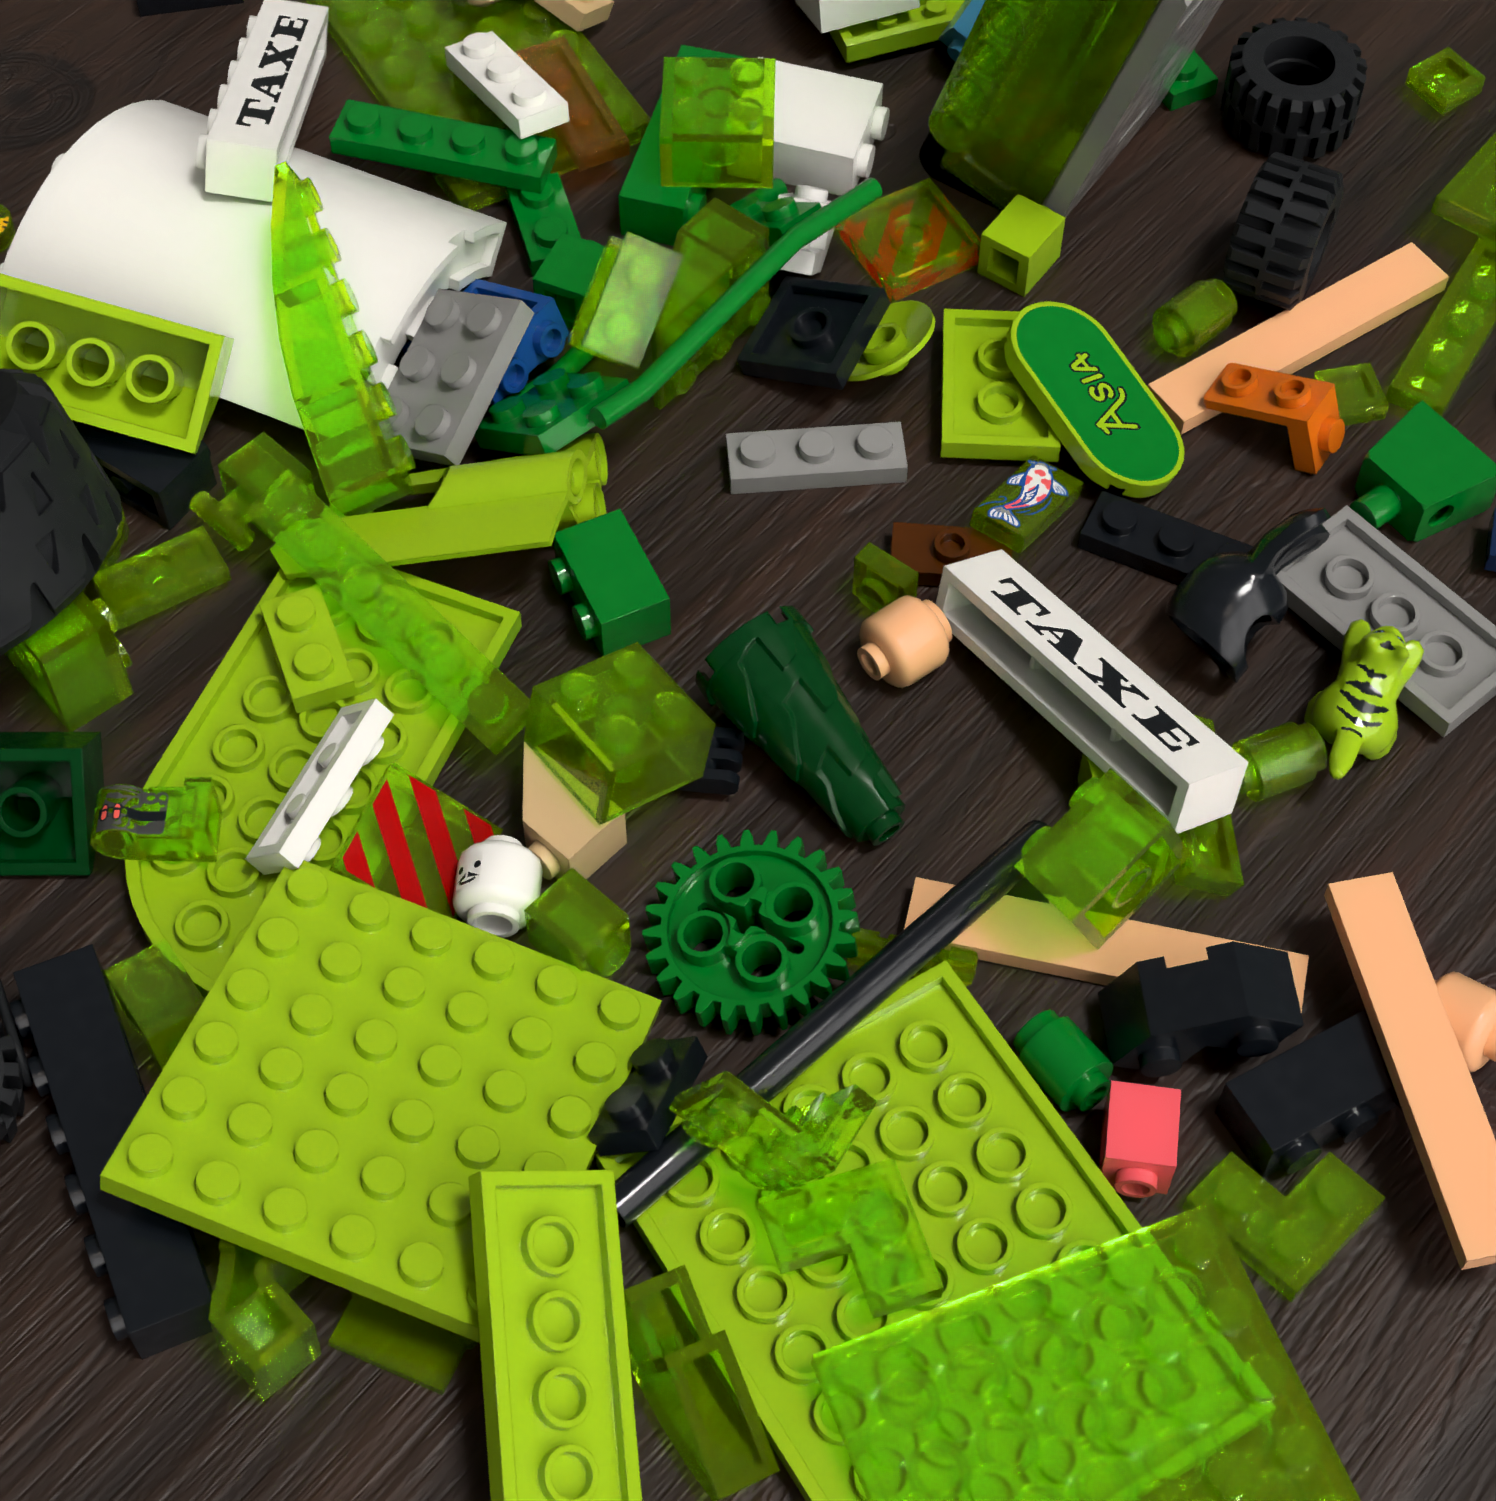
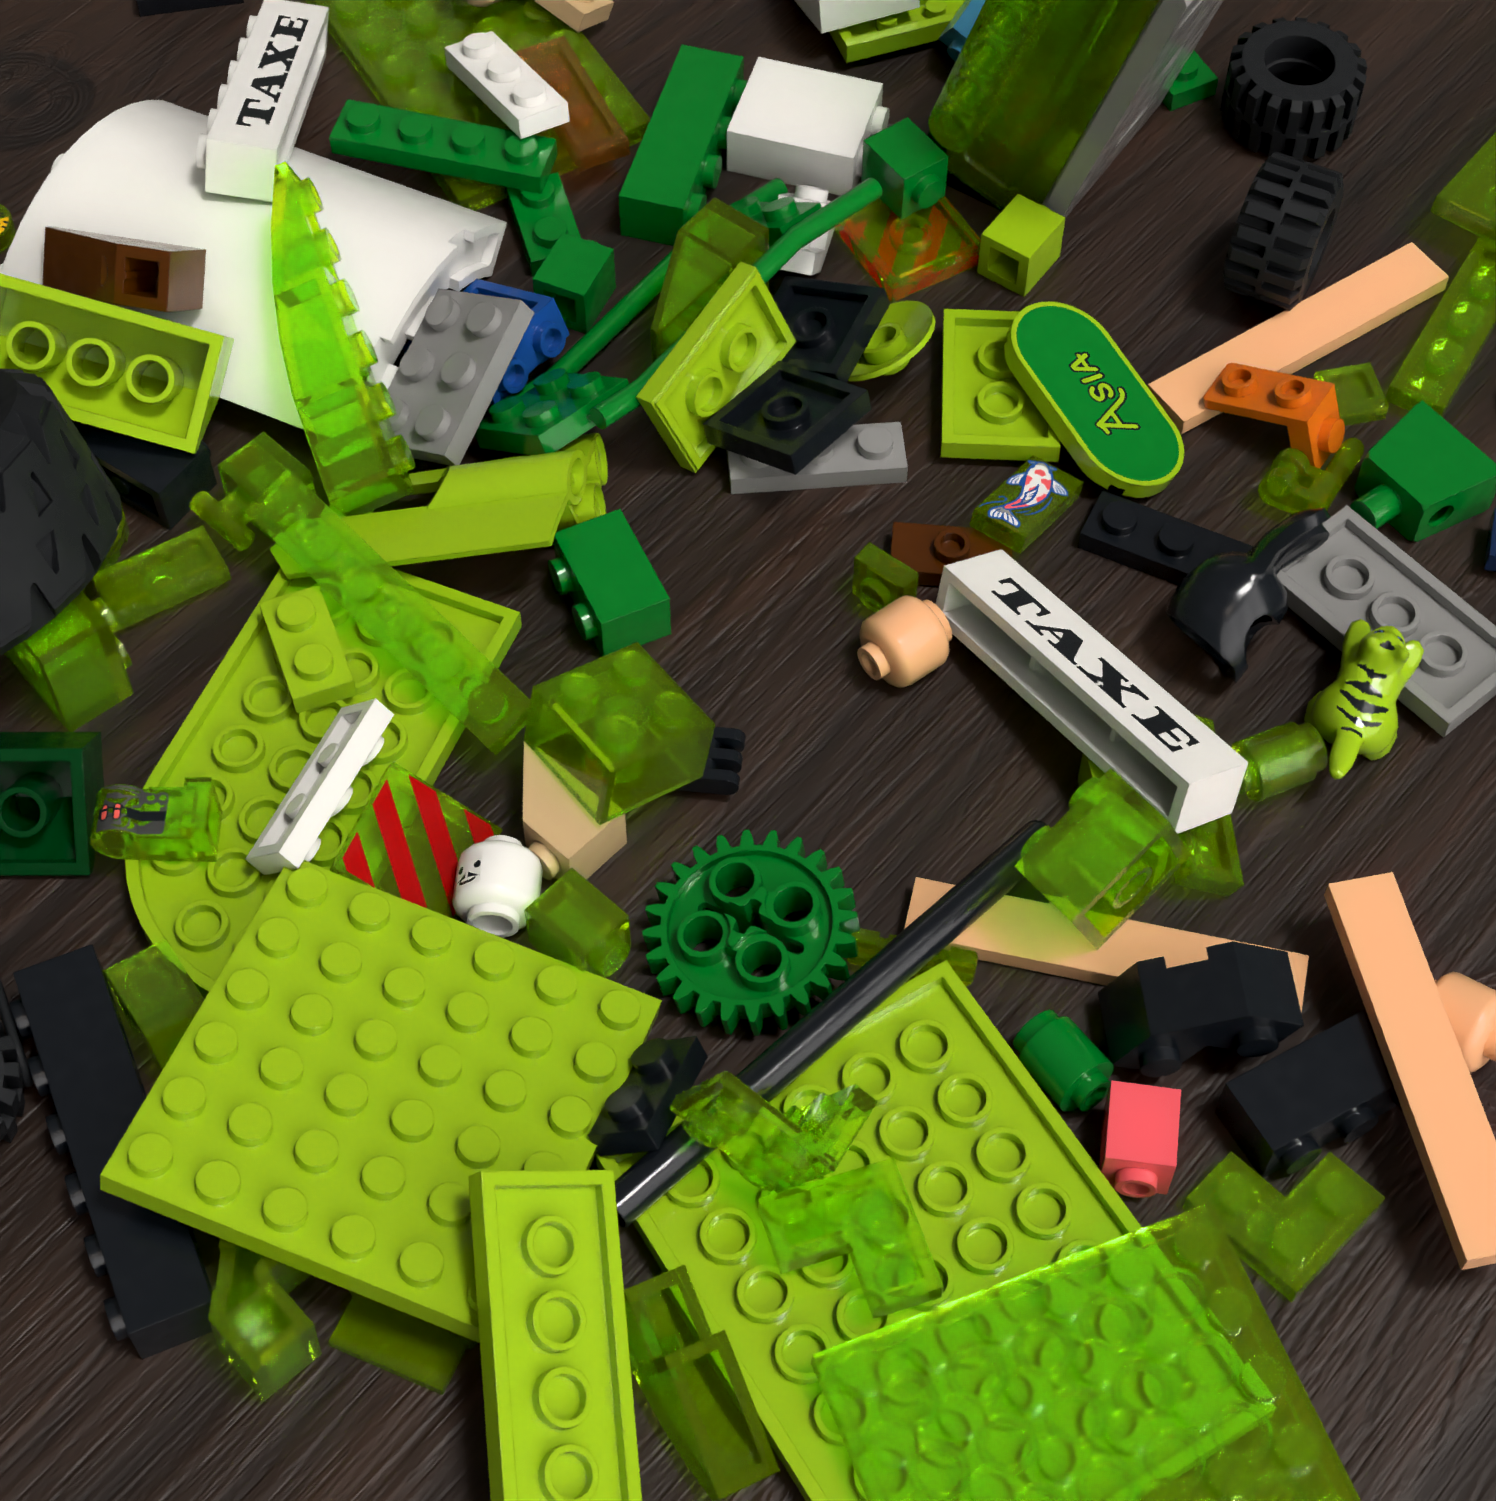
(124, 270): none -> reddish brown slope
(624, 300): clear neon green panel -> none
(713, 362): none -> lime tile
(717, 122): clear neon green brick -> none
(787, 417): none -> black plate
(790, 705): dark green cone -> none
(906, 166): none -> green brick
(1194, 317): clear neon green brick -> none
(1299, 486): none -> clear neon green piece
(1445, 80): clear neon green plate -> none

